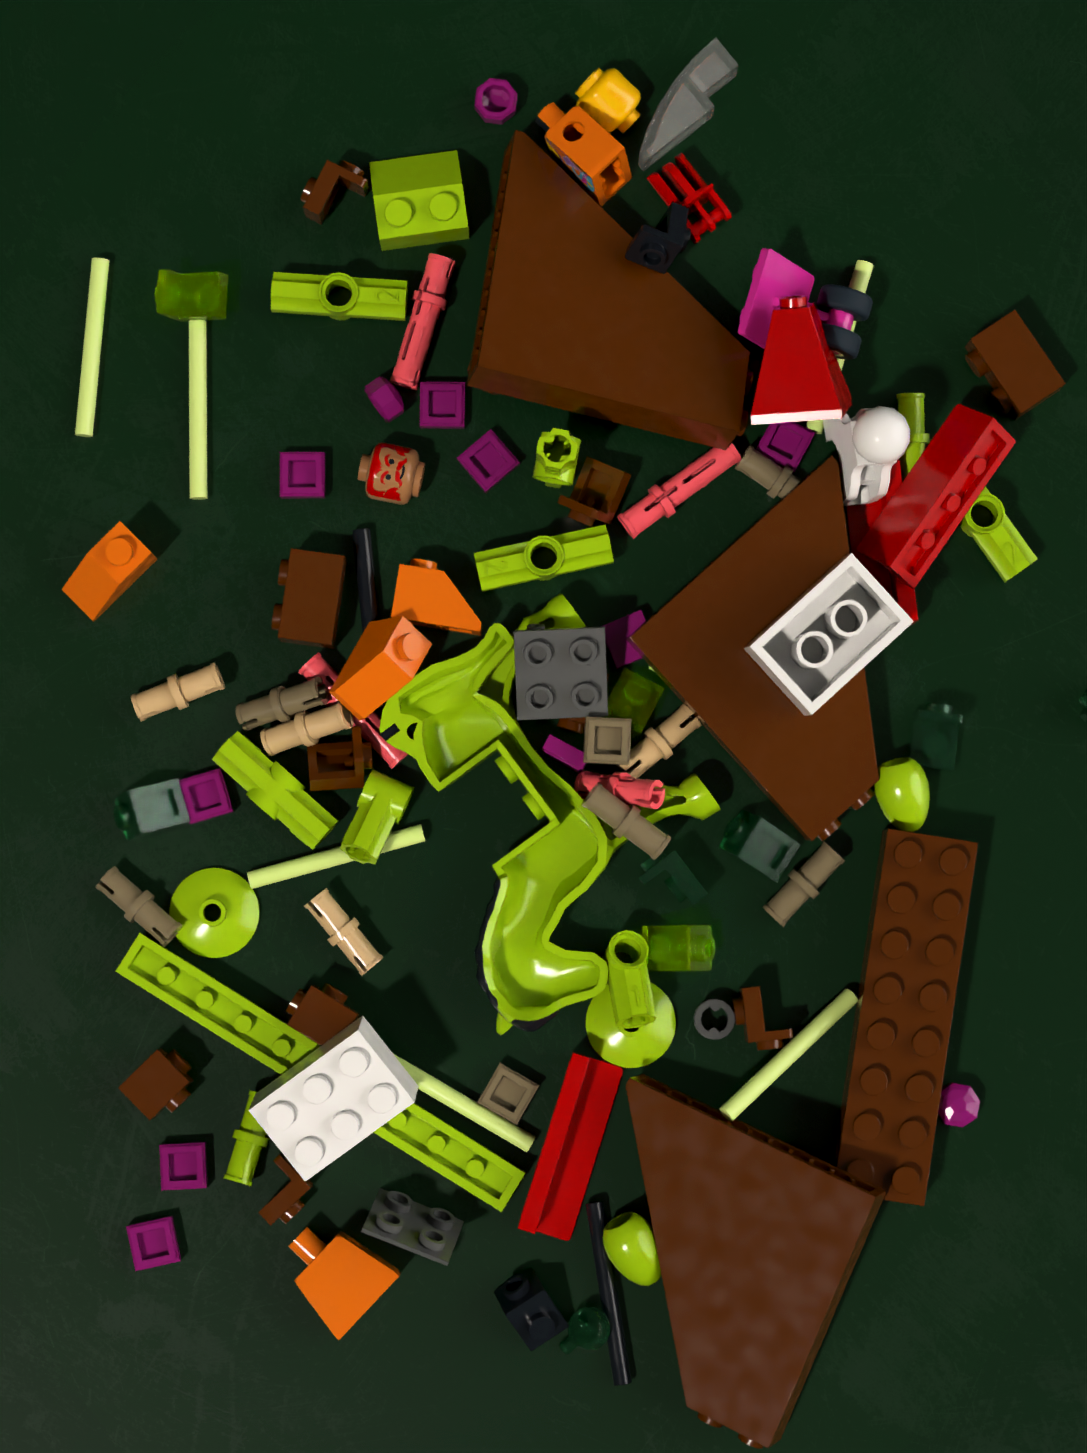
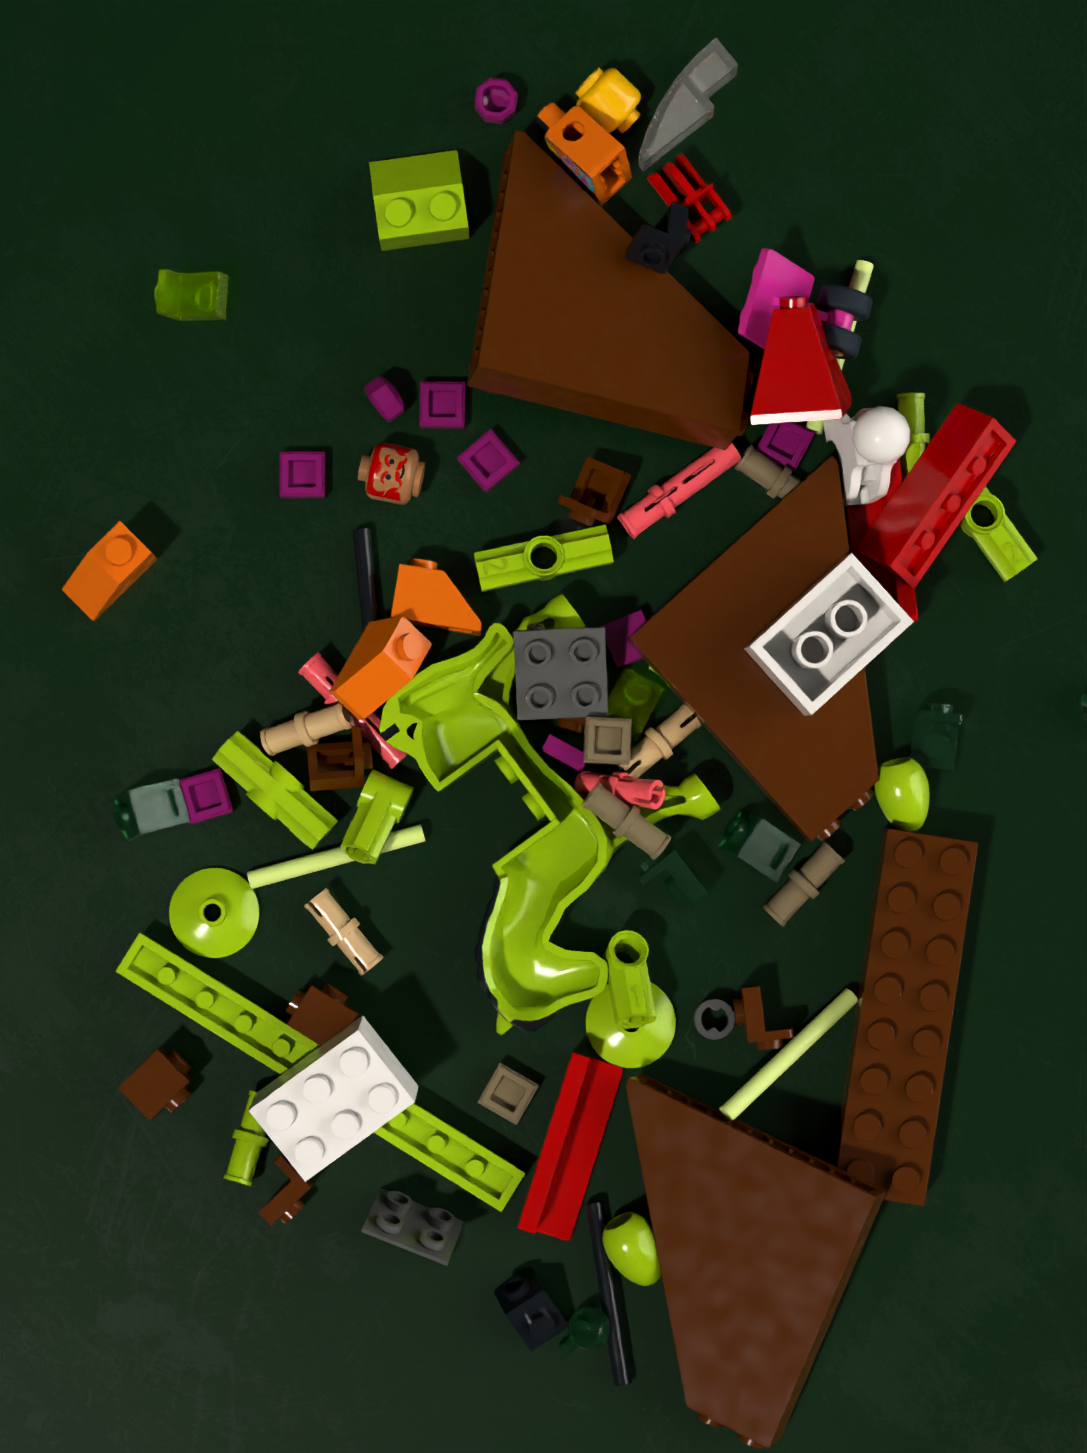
(92, 347): yellowish green bar -> none
(139, 906): dark tan pin -> none
(153, 1243): magenta tile -> none
(177, 691): tan pin -> none
(183, 1166): magenta tile -> none
(198, 409): yellowish green bar -> none
(282, 704): dark tan pin -> none
(309, 294): lime piece -> none
(310, 598): reddish brown brick -> none
(321, 192): reddish brown bracket -> none
(340, 1278): orange torso -> none
(427, 306): coral pin -> none
(469, 1107): yellowish green bar -> none
(556, 458): lime piece -> none
(679, 947): clear neon green bracket -> none
(958, 1105): magenta tile -> none
(1013, 366): reddish brown brick -> none

